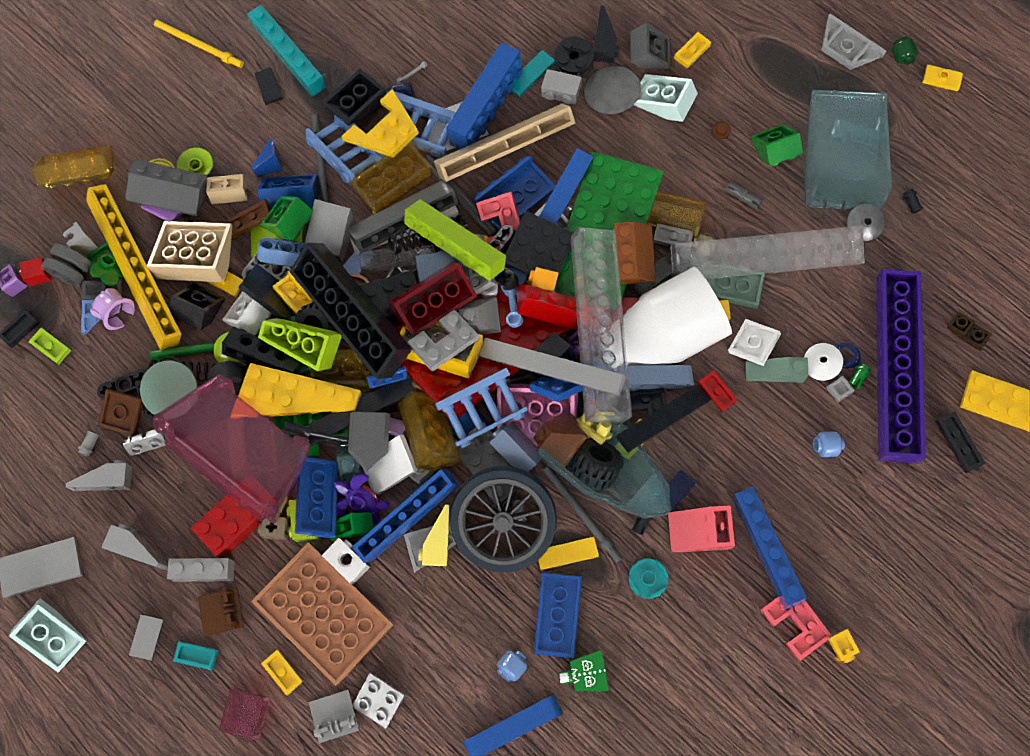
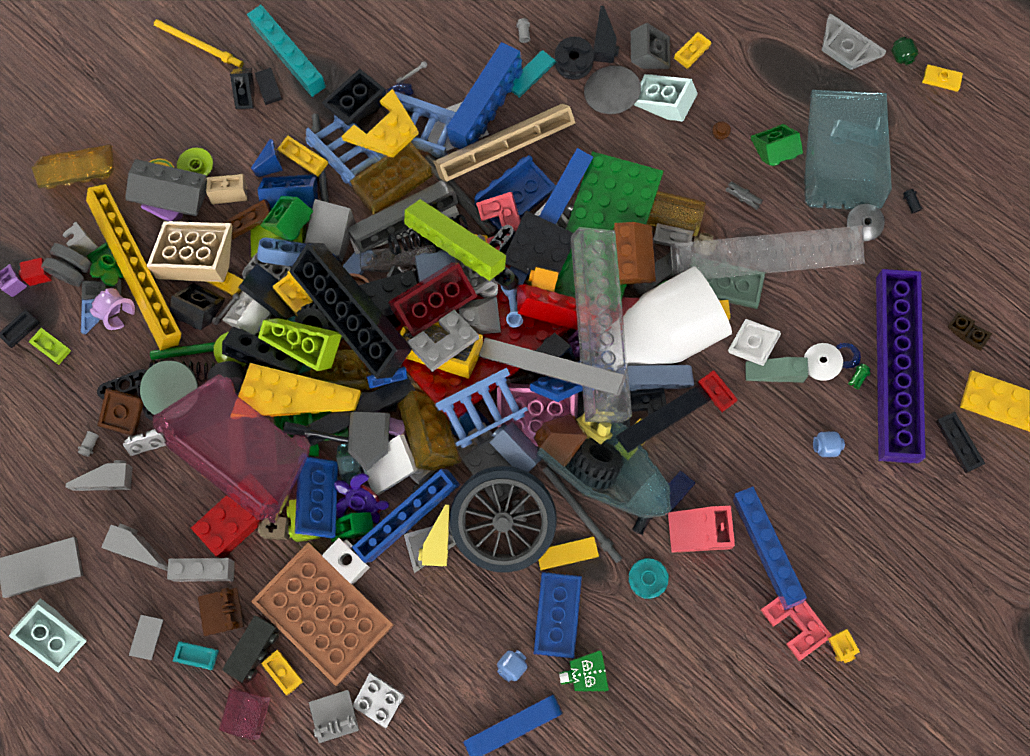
(216, 320): none -> flat silver hinge
(243, 88): none -> black slope
(251, 650): none -> pearl dark grey brick
(303, 156): none -> yellow tile
(523, 27): none -> light grey pin
(561, 87): light grey brick -> none
(840, 389): light grey tile -> none

